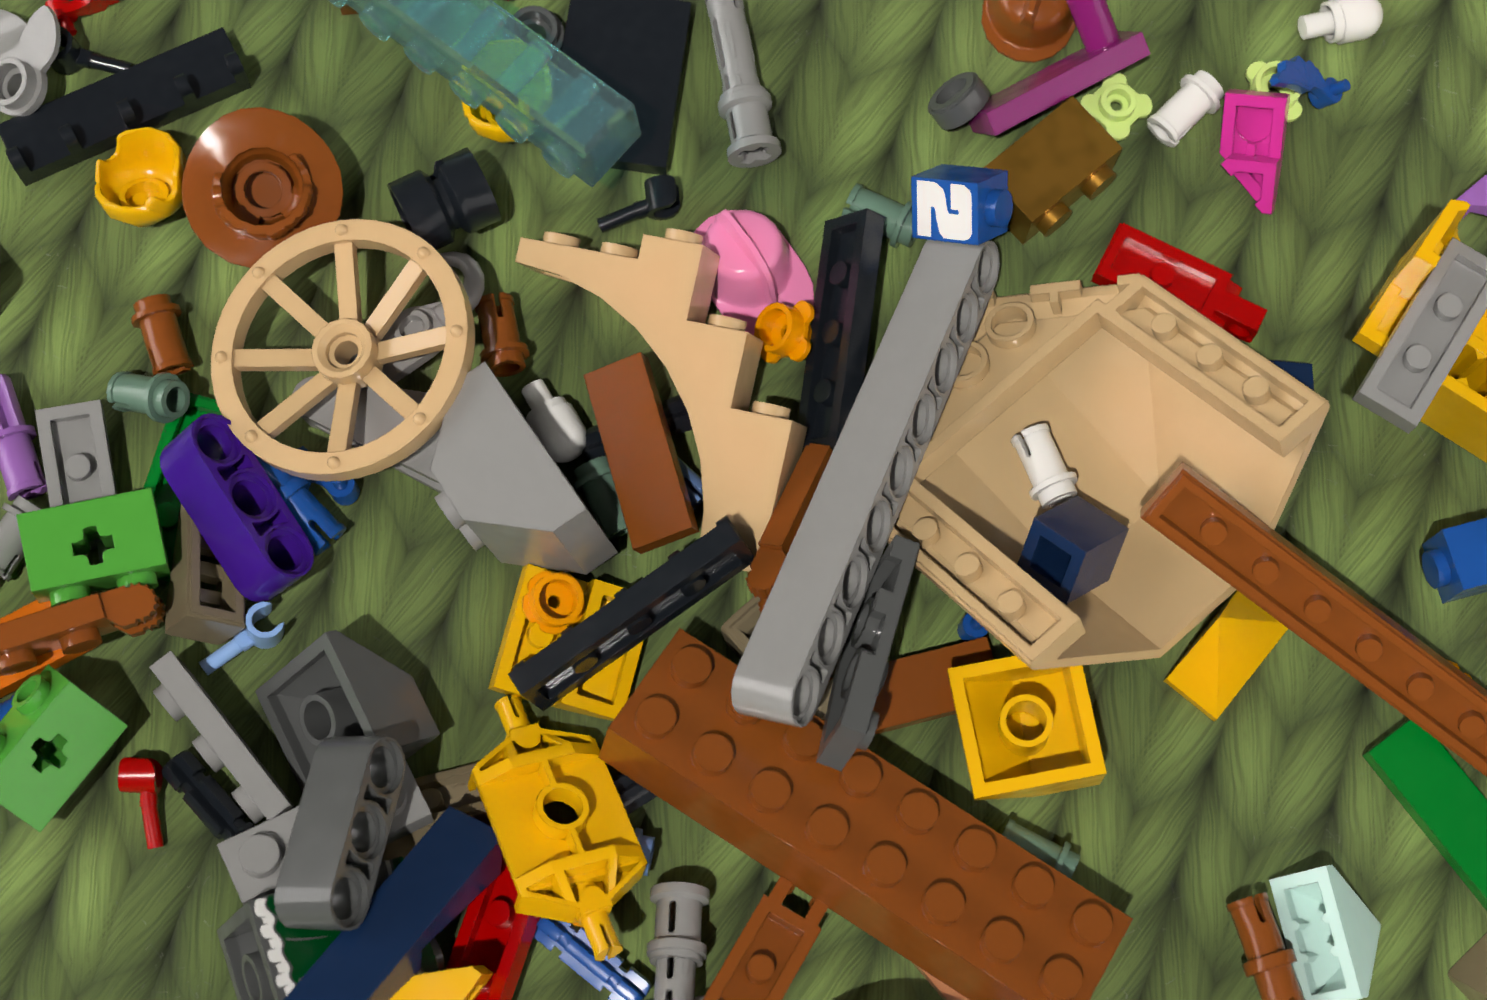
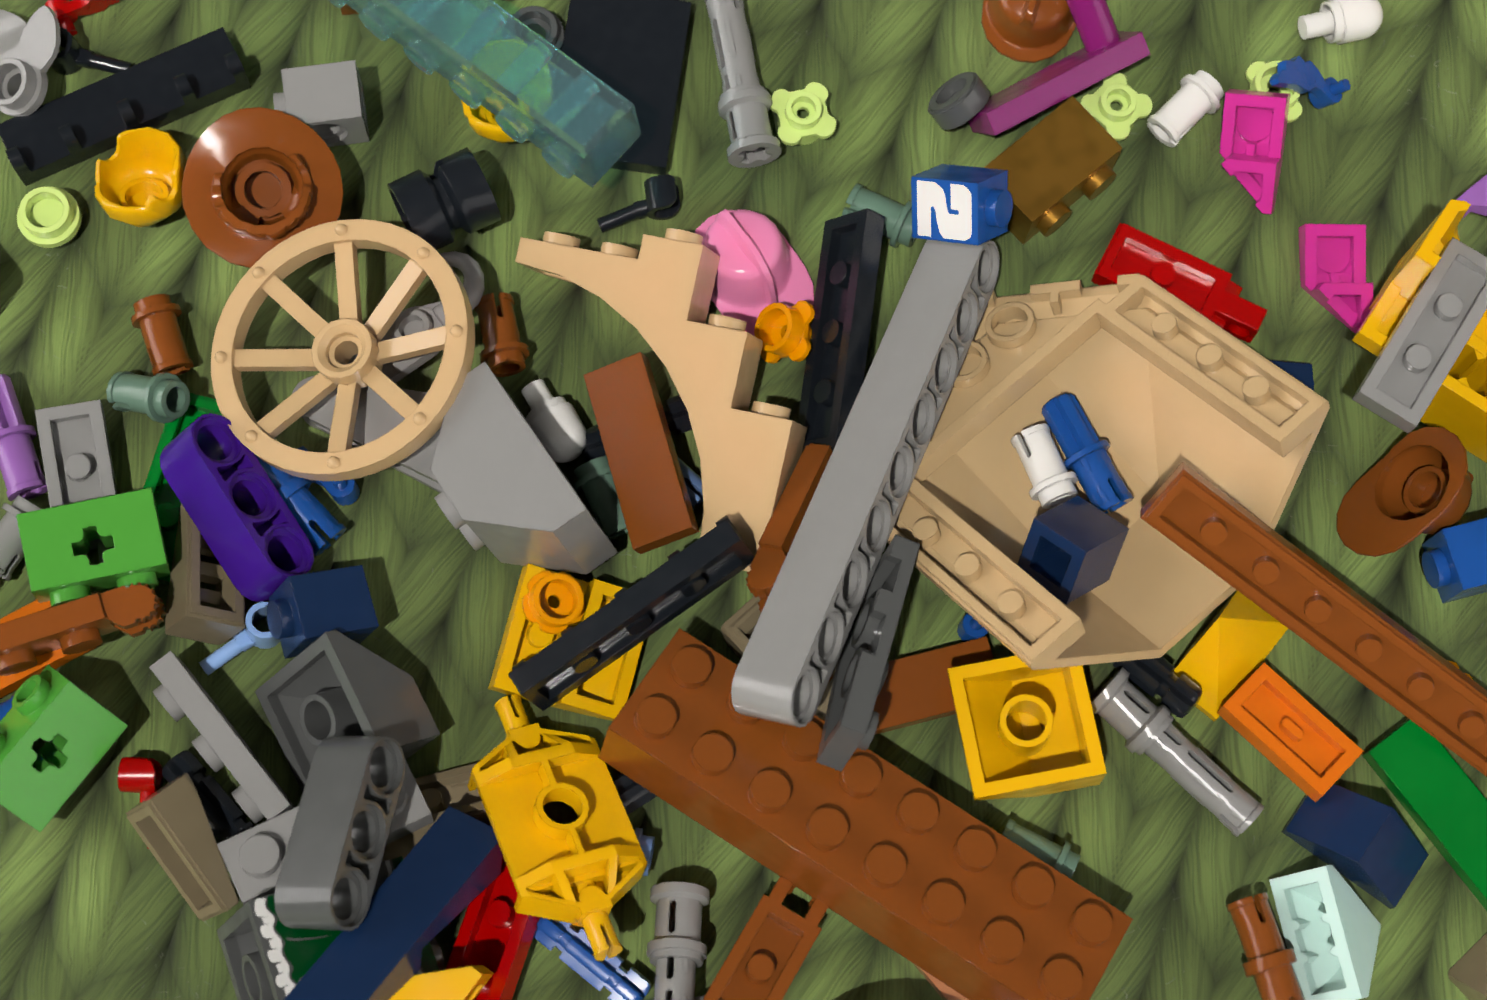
(49, 217): none -> yellowish green plate
(184, 845): none -> dark tan slope
(319, 603): none -> dark blue brick
(327, 100): none -> light grey brick
(797, 130): none -> yellowish green plate
(1086, 453): none -> blue axle
(1151, 732): none -> light grey pin
(1158, 677): none -> black axle
(1290, 732): none -> orange plate
(1335, 270): none -> dark pink slope
(1360, 840): none -> dark blue slope
(1407, 493): none -> dark orange piece

